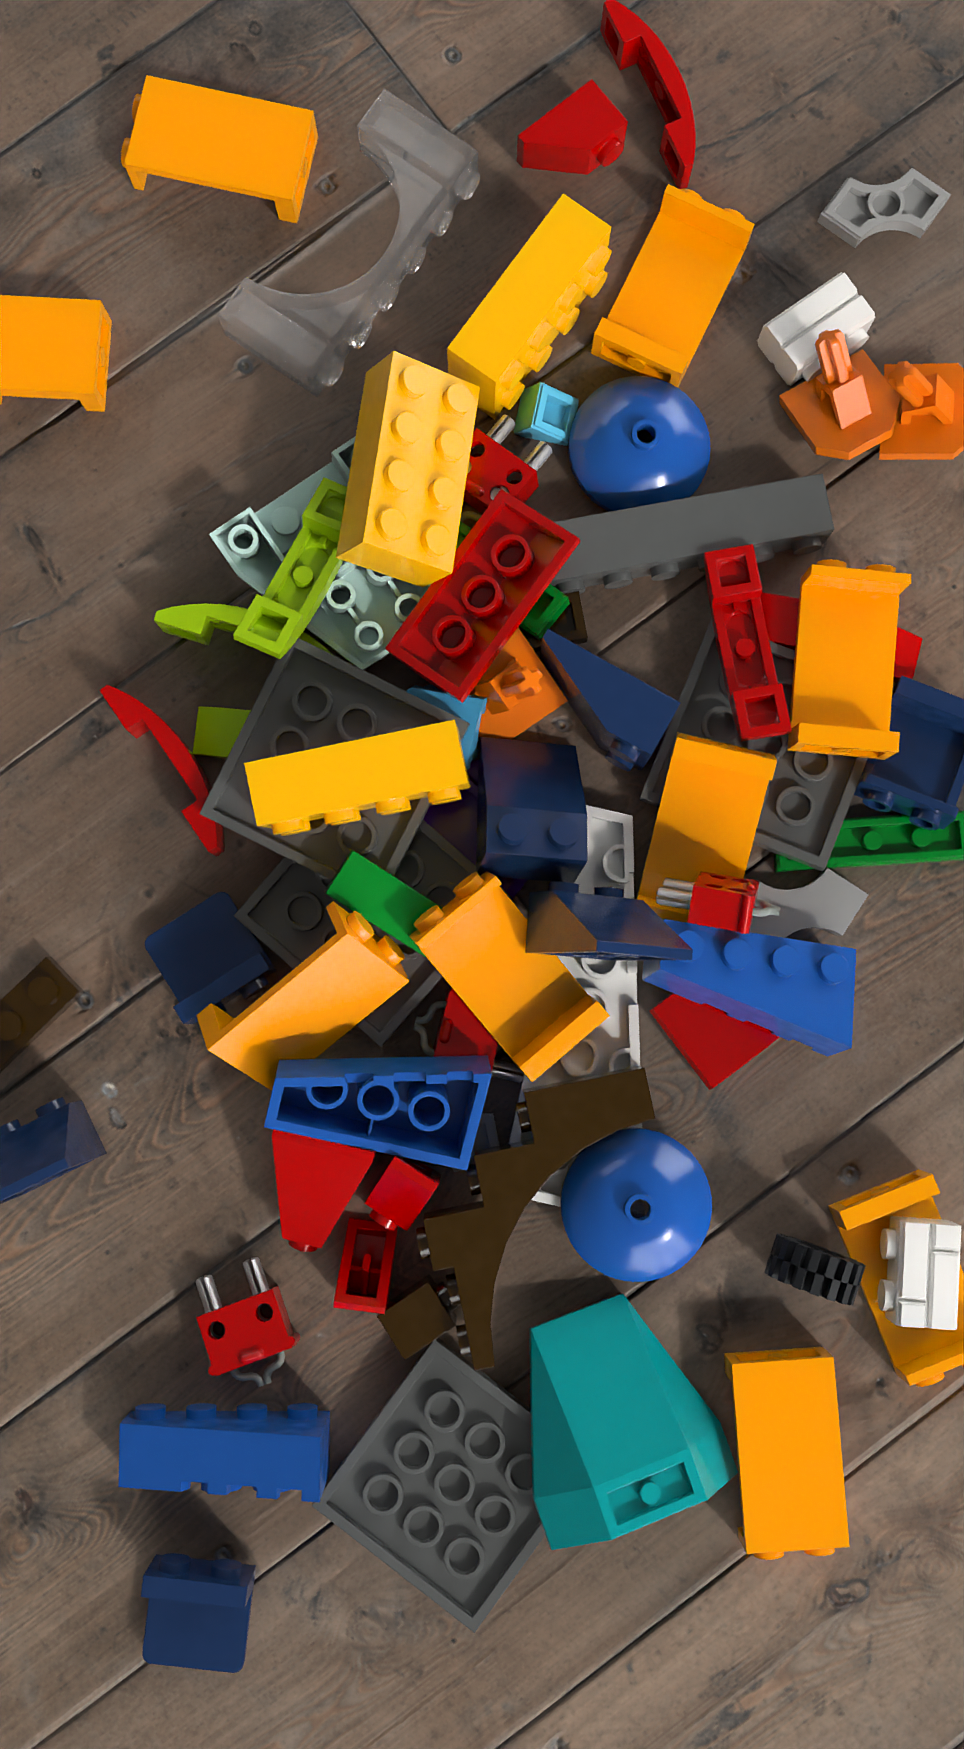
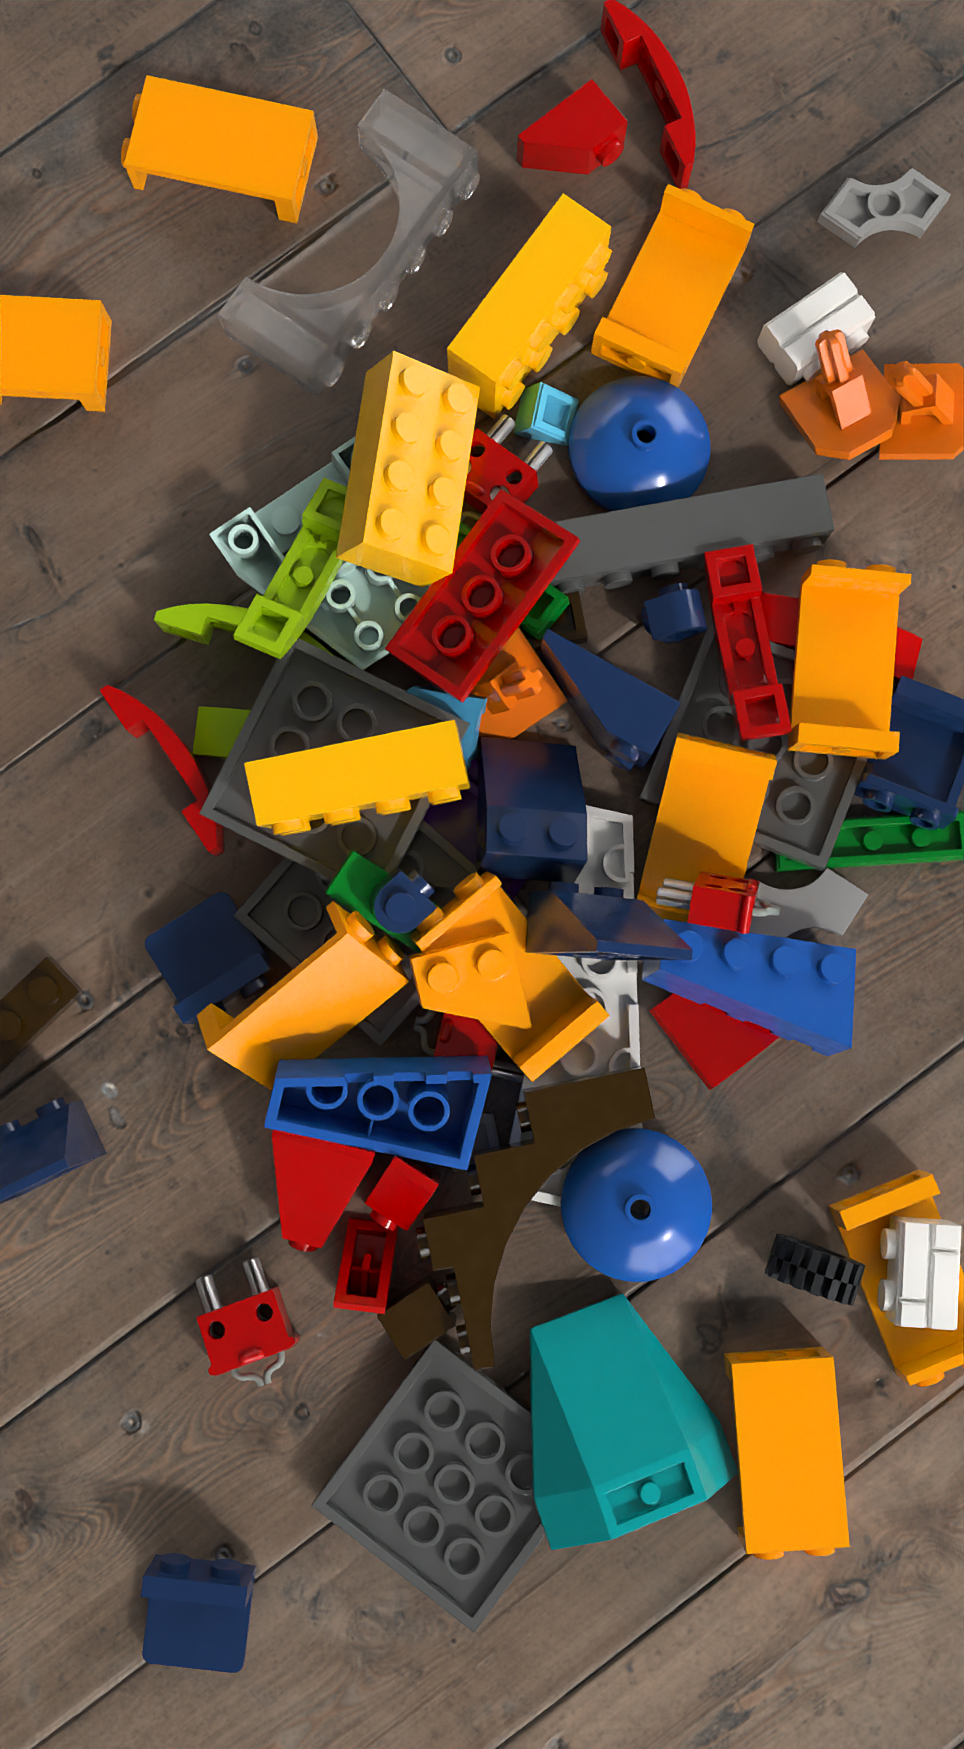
(226, 1449): blue wedge -> none
(401, 901): none -> dark blue plate
(473, 980): none -> light orange wing
(674, 614): none -> dark blue plate

